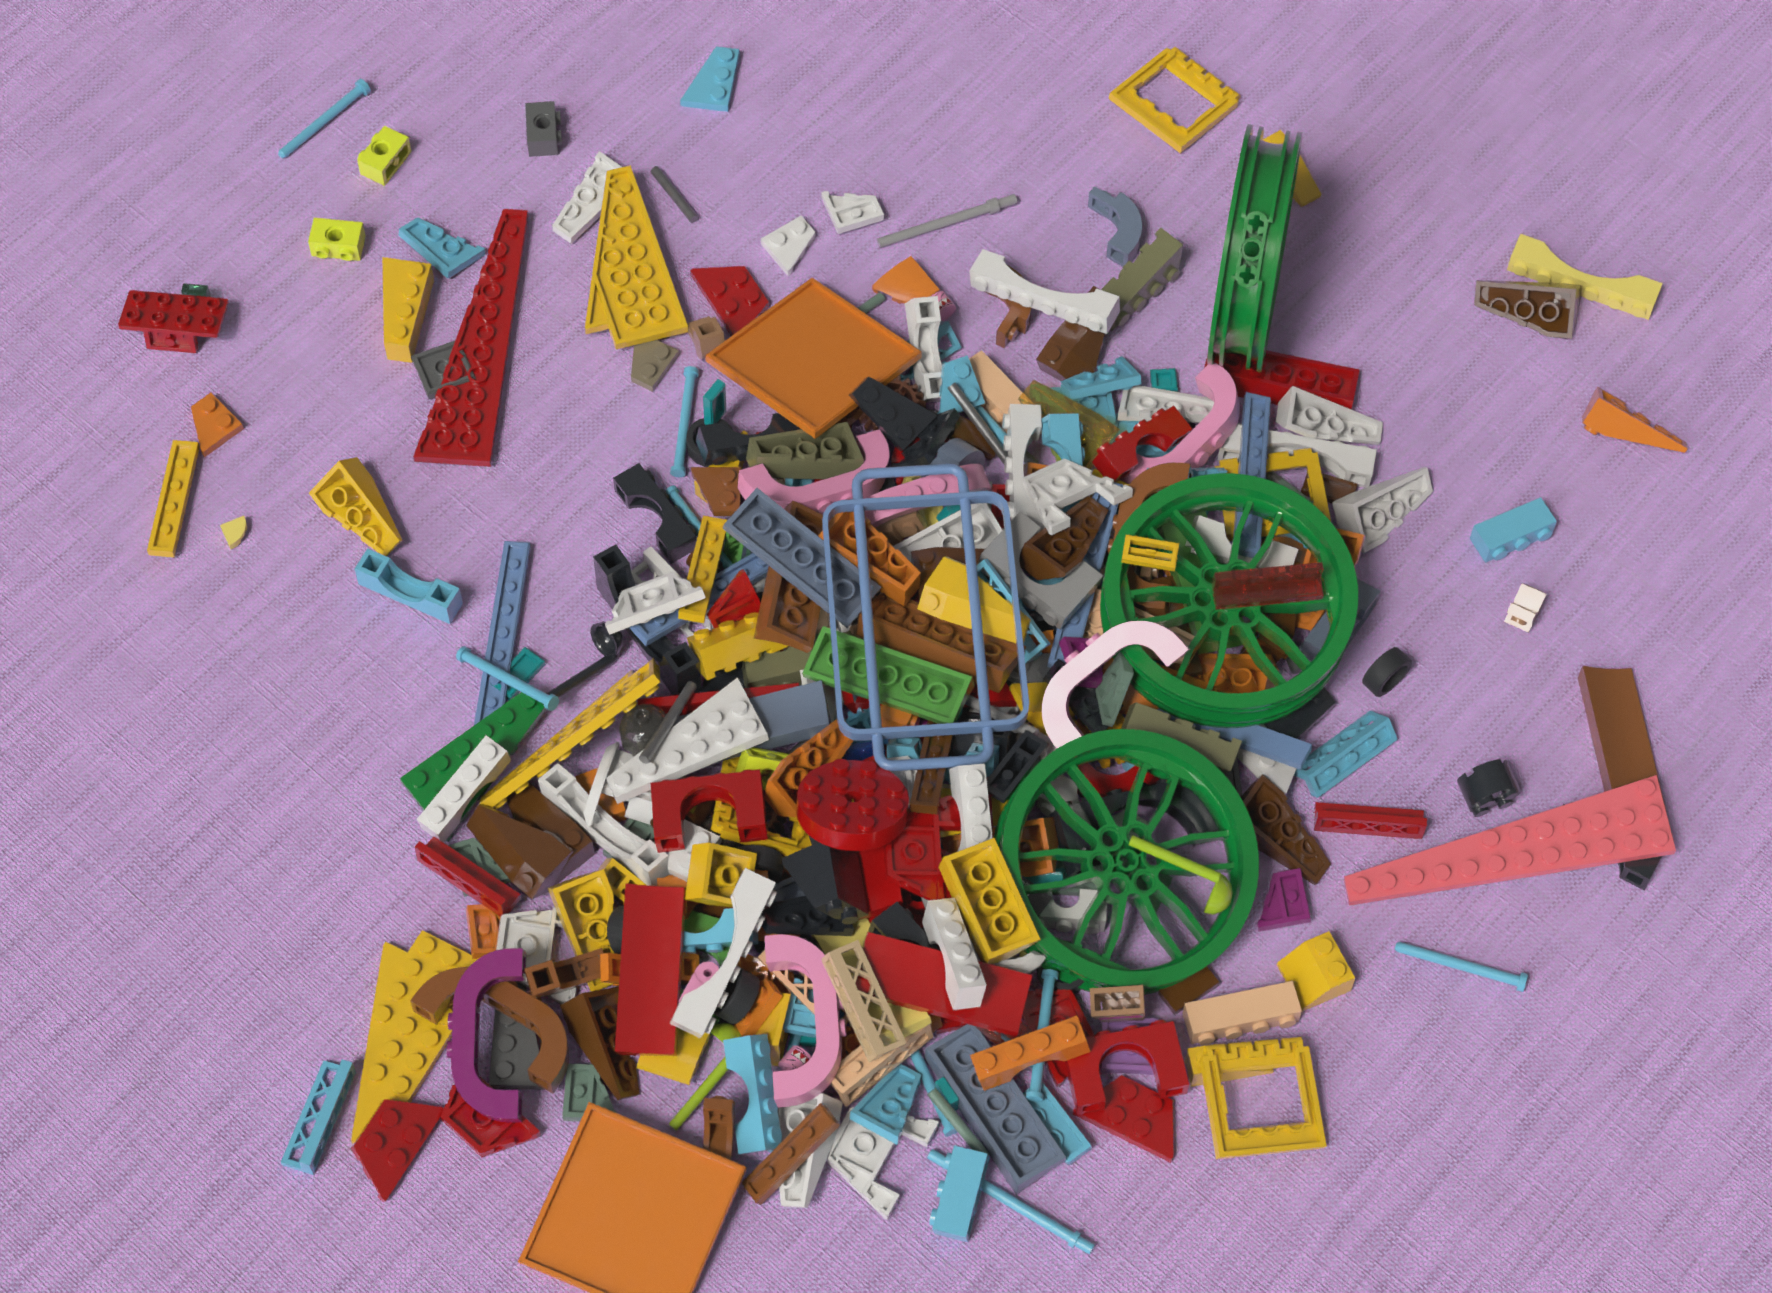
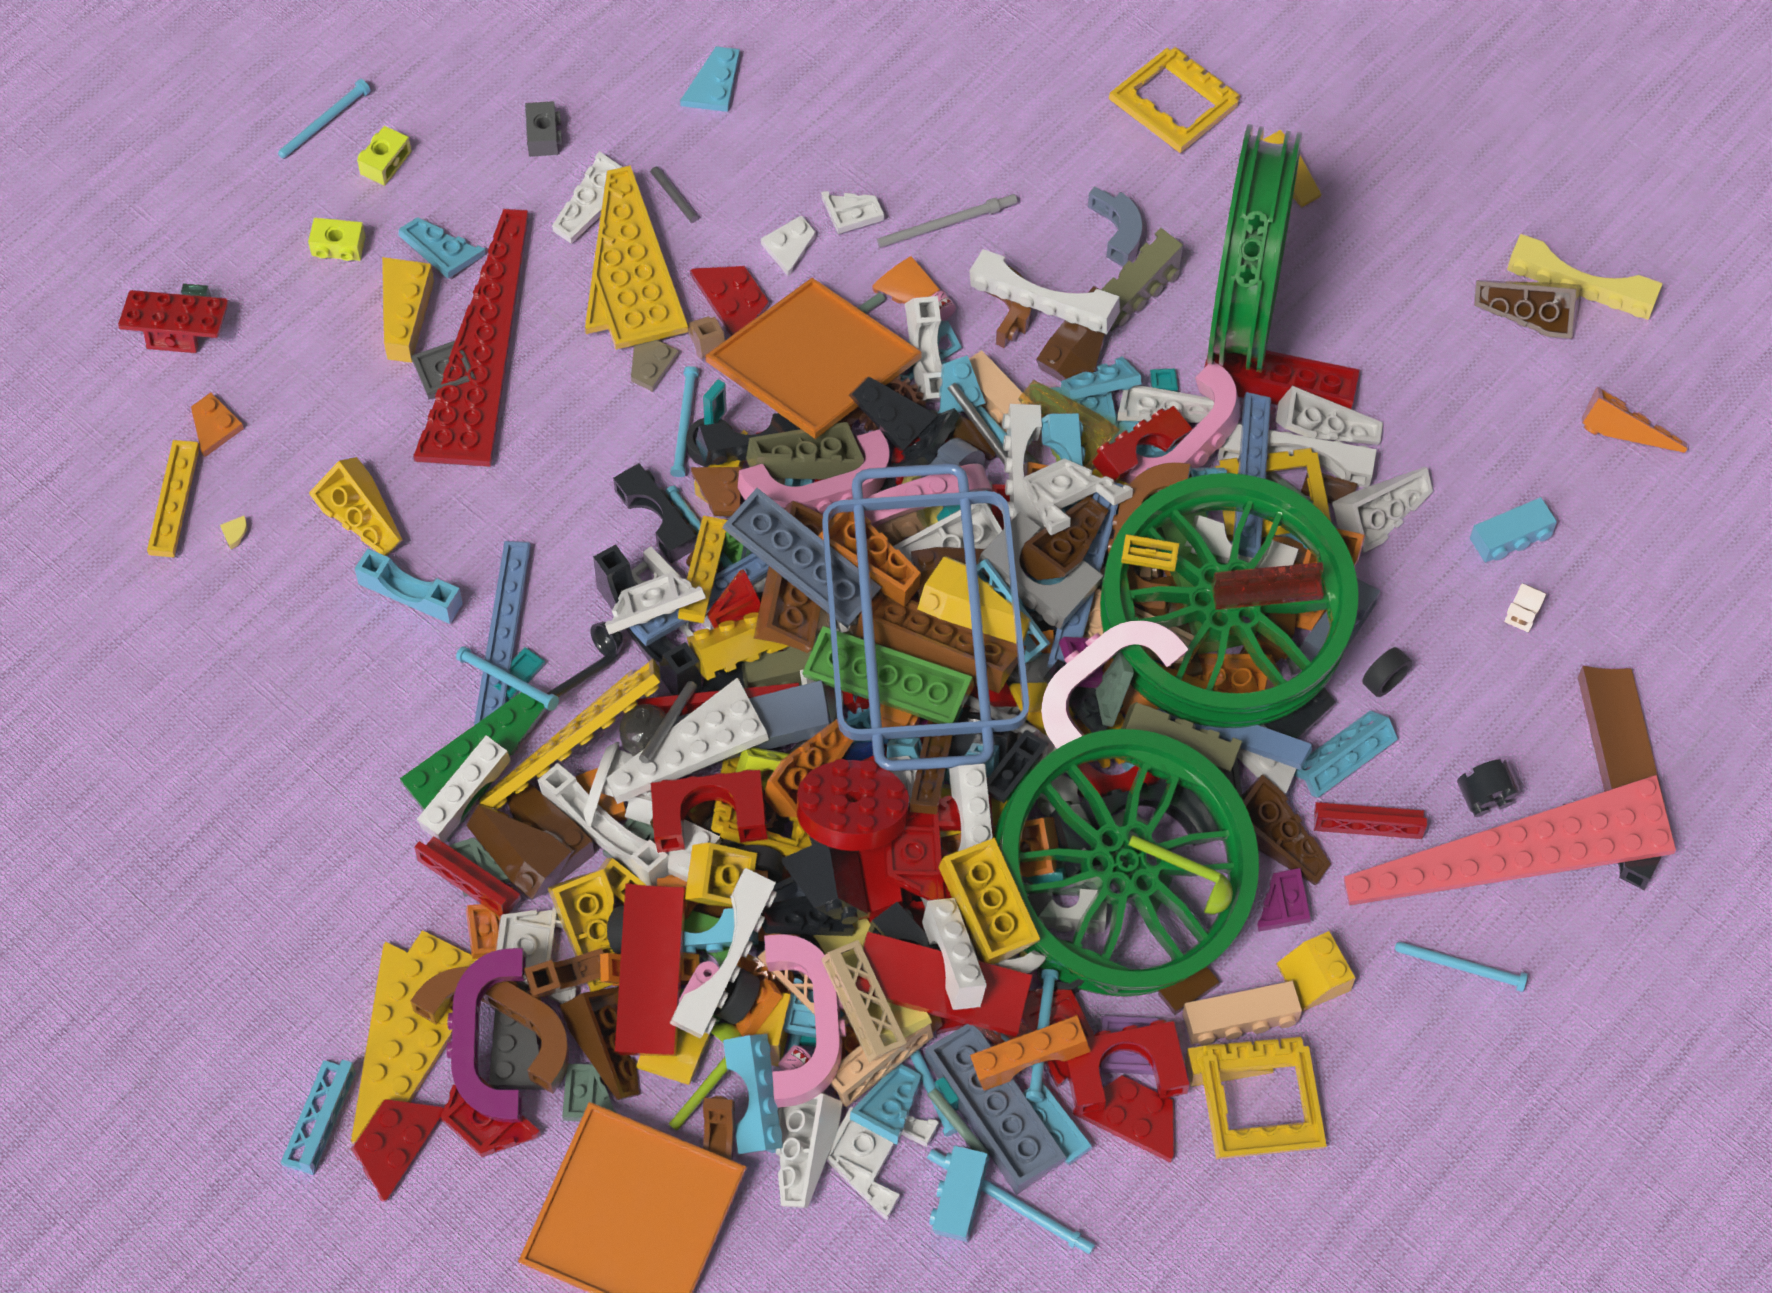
(790, 1154): dark orange tile -> none
(1118, 1003): medium nougat torso -> none

